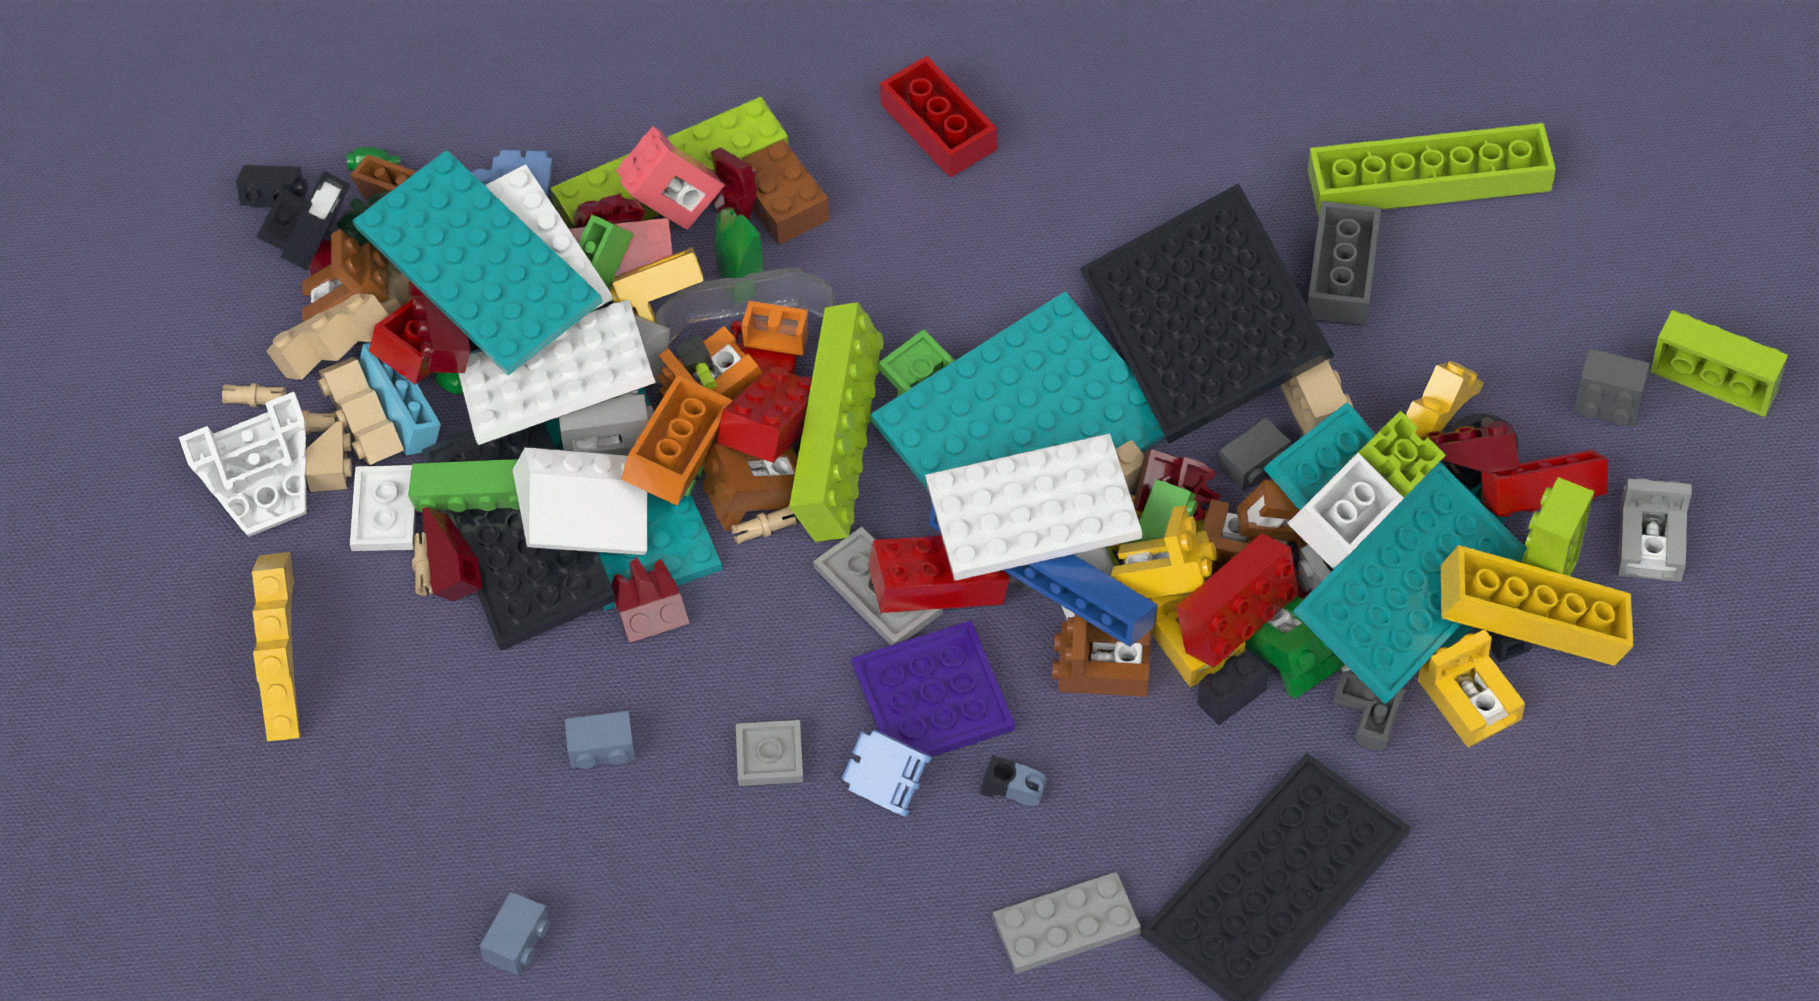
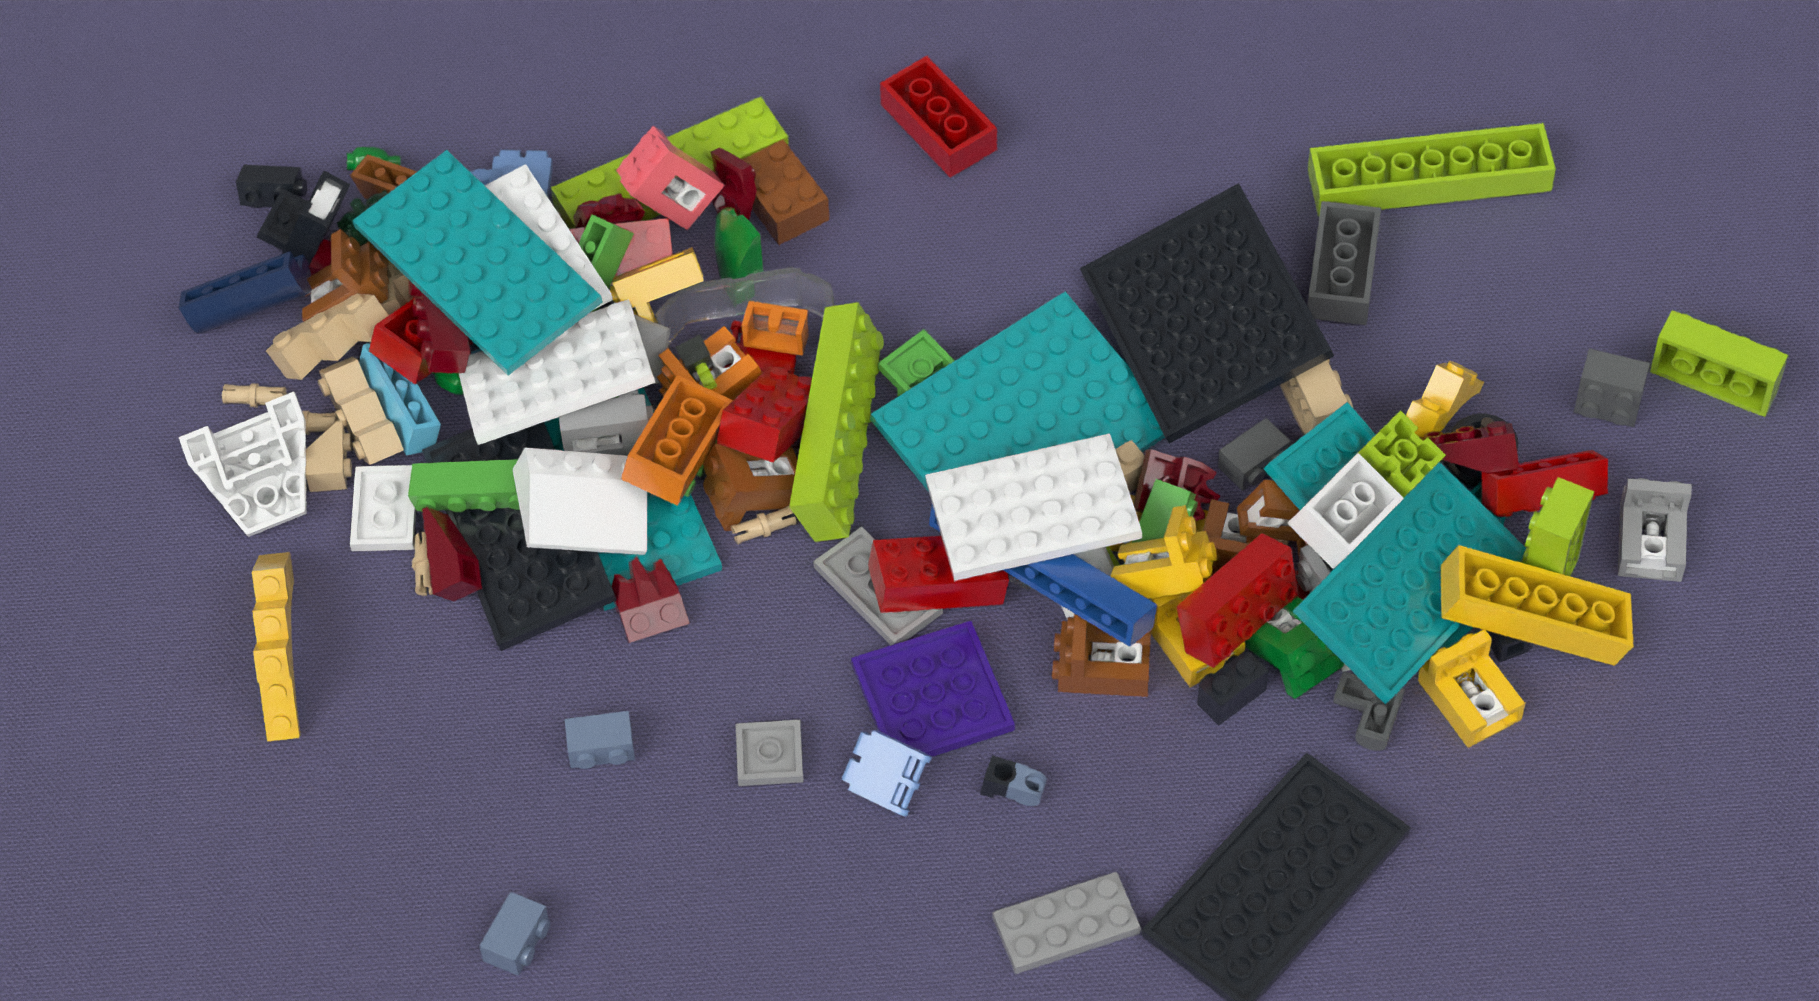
(245, 292): none -> dark blue brick

